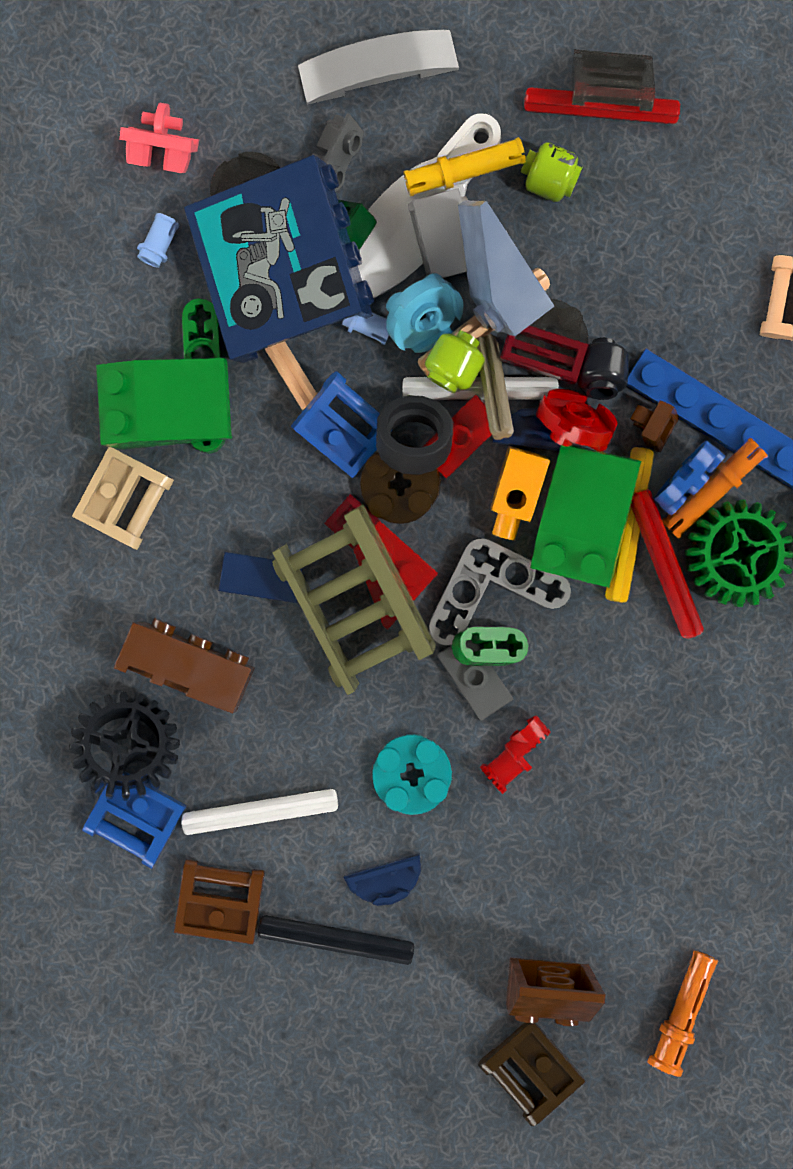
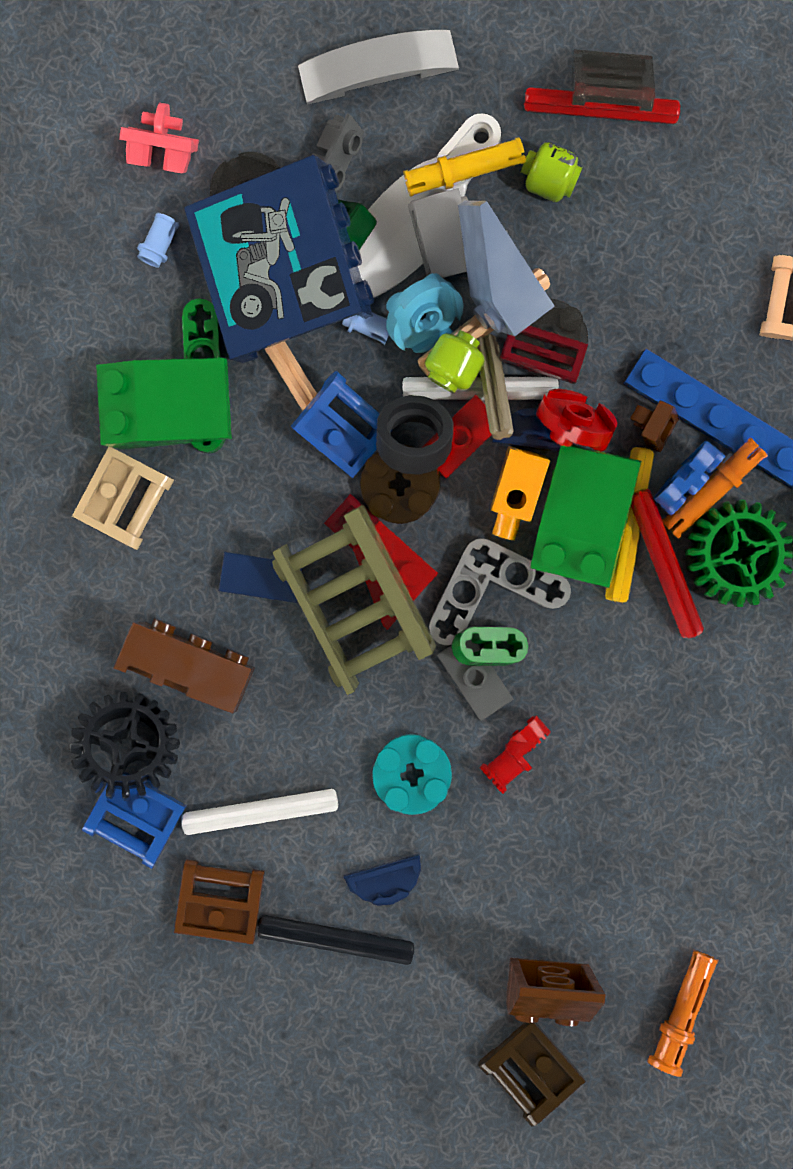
(604, 369): black head -> none

